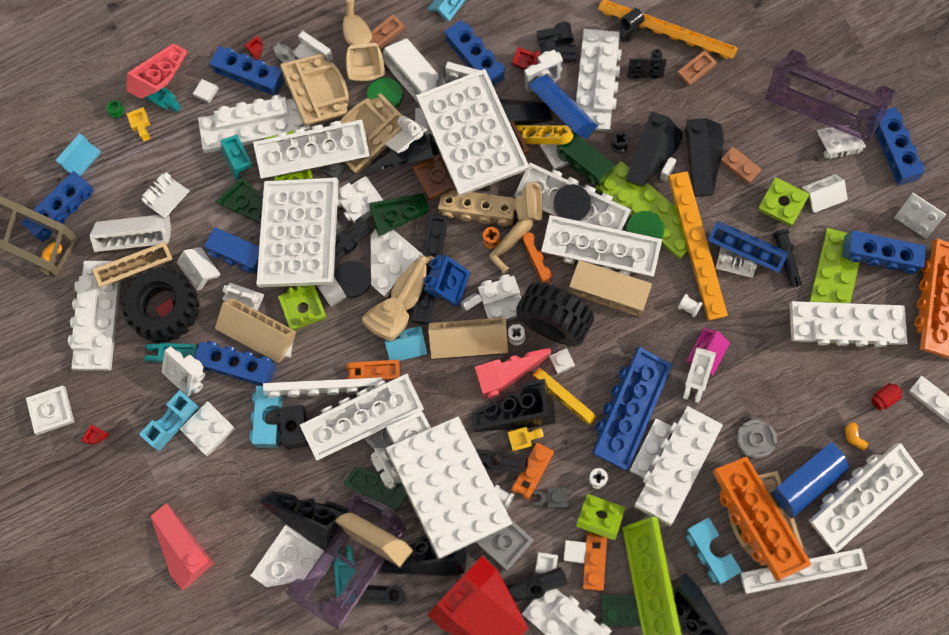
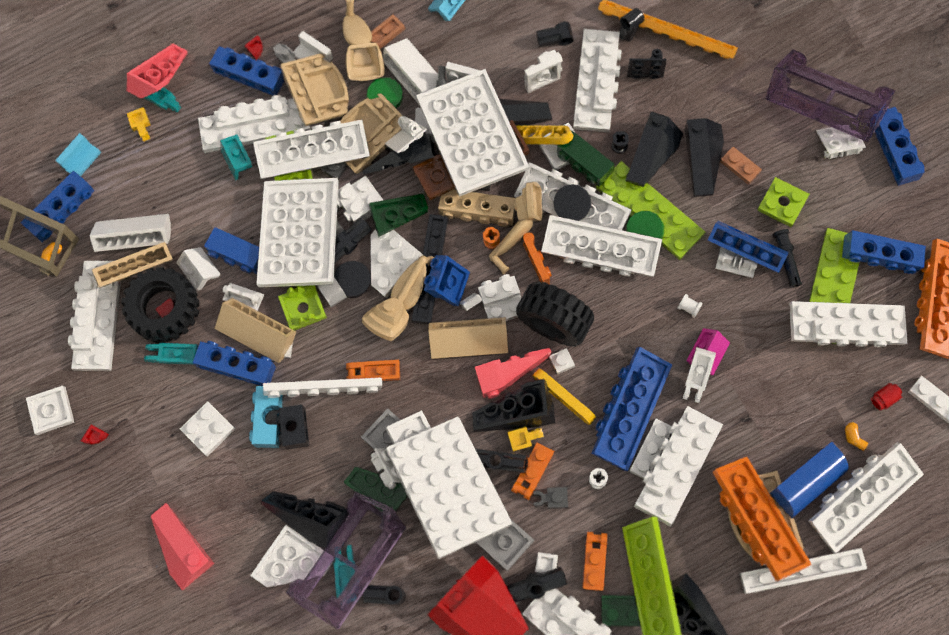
(115, 109): green plate -> none
(161, 431): medium azure arch -> none
(165, 195): white hinge -> none
(183, 372): white plate -> none
(205, 91): white tile -> none
(243, 200): dark green wing -> none
(361, 416): white plate -> none
(374, 538): tan brick -> none
(407, 345): medium azure panel -> none
(425, 561): black wedge -> none
(461, 32): blue brick -> none
(505, 497): white bush -> none
(516, 341): white bush -> none
(524, 58): red bracket -> none
(564, 106): blue brick -> none
(567, 52): black piece -> none
(574, 552): white tile -> none
(591, 522): lime piece -> none
(610, 288): tan brick -> none
(667, 170): white tile -> none
(696, 68): nougat plate -> none
(697, 246): light orange plate -> none
(719, 568): medium azure arch -> none
(756, 439): light grey tile -> none
(826, 192): white panel -> none
(919, 215): white hinge -> none

